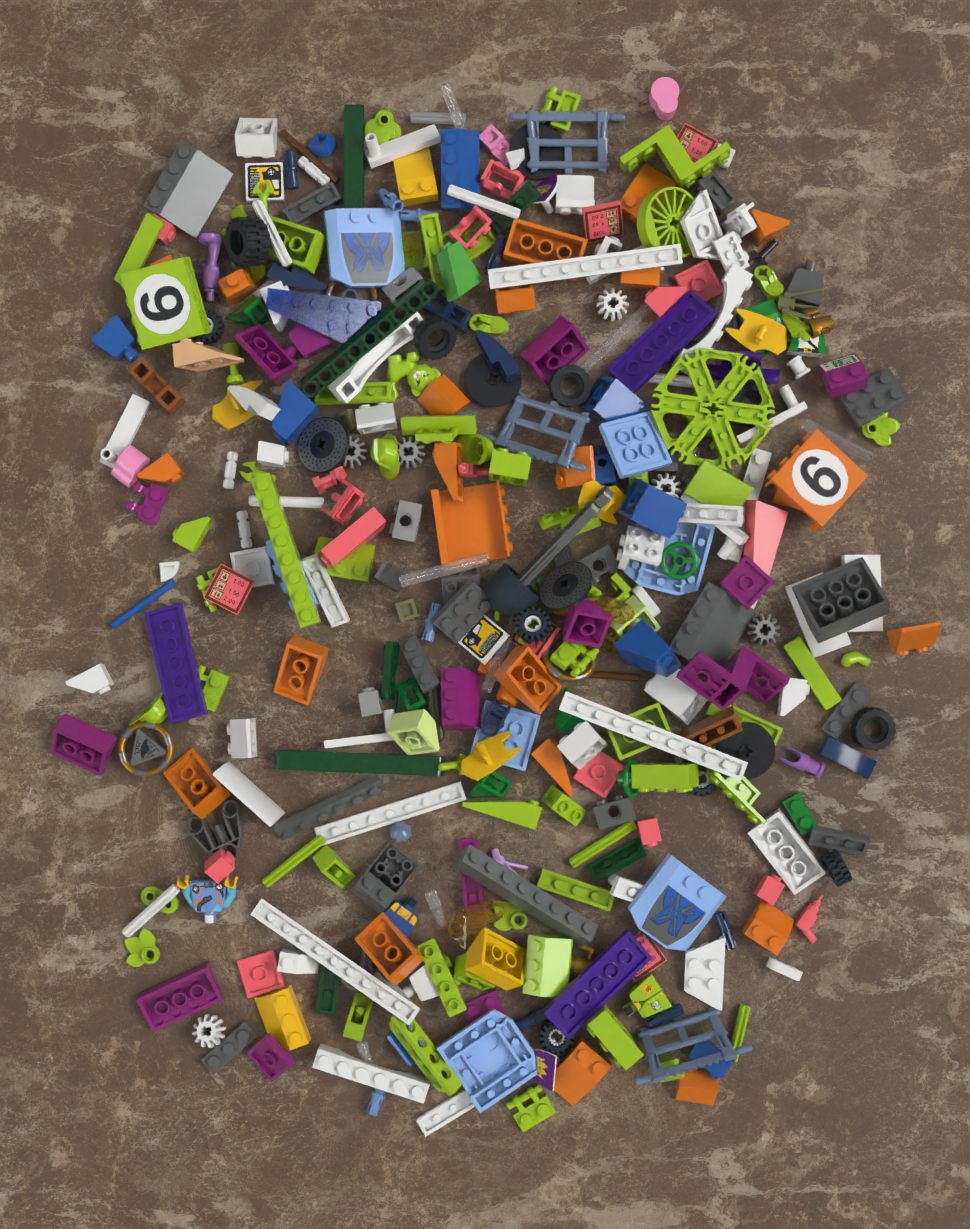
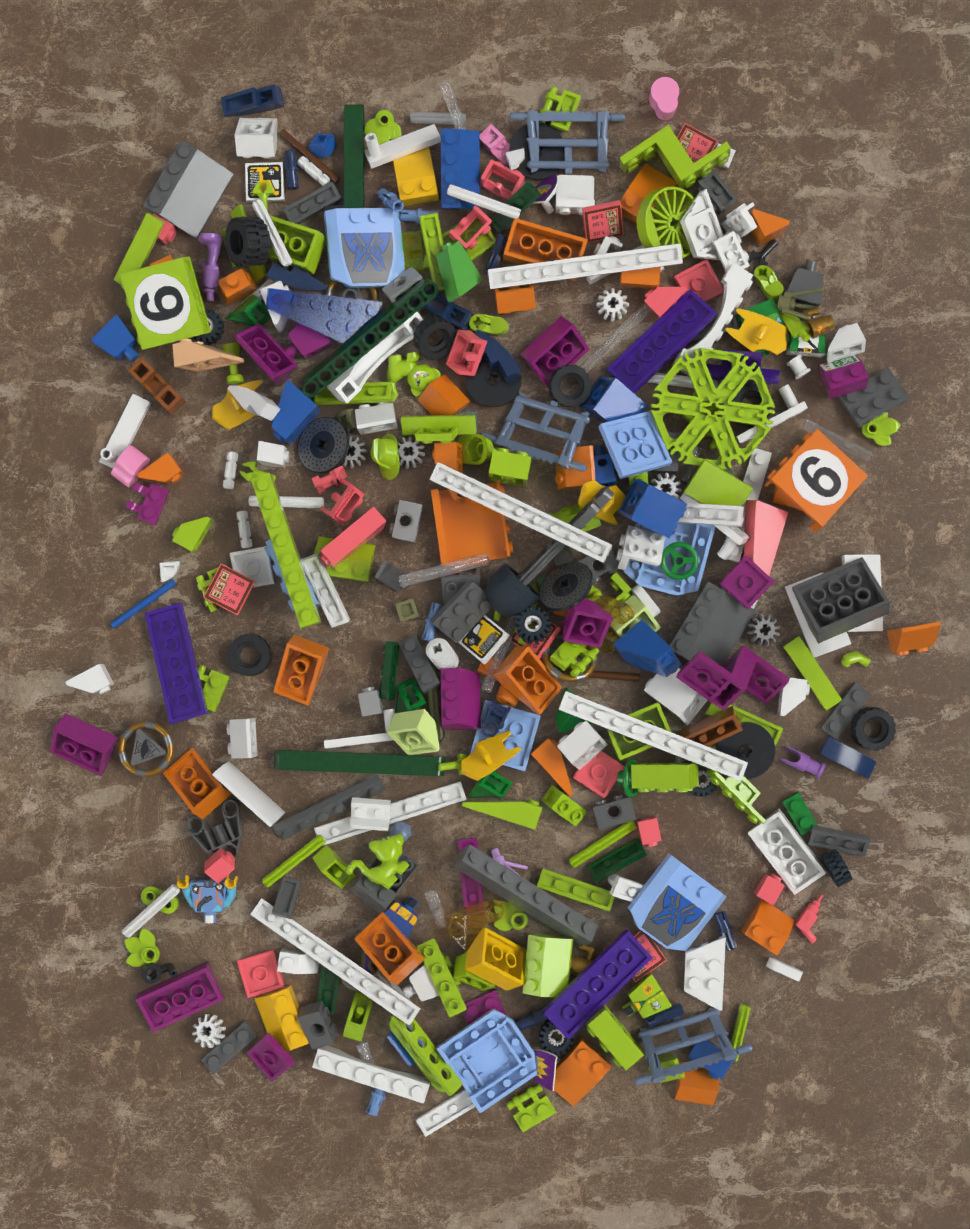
(153, 713): lime piece -> none
(158, 970): none -> black plate
(235, 655): none -> black tyre
(252, 101): none -> dark blue slope
(286, 897): none -> dark grey tile
(321, 1034): none -> dark grey brick
(370, 814): none -> white bracket
(388, 852): none -> lime animal
(442, 654): none -> white piece
(460, 353): none -> coral window
(469, 470): coral piece -> none
(521, 512): none -> white plate
(847, 342): none -> white slope

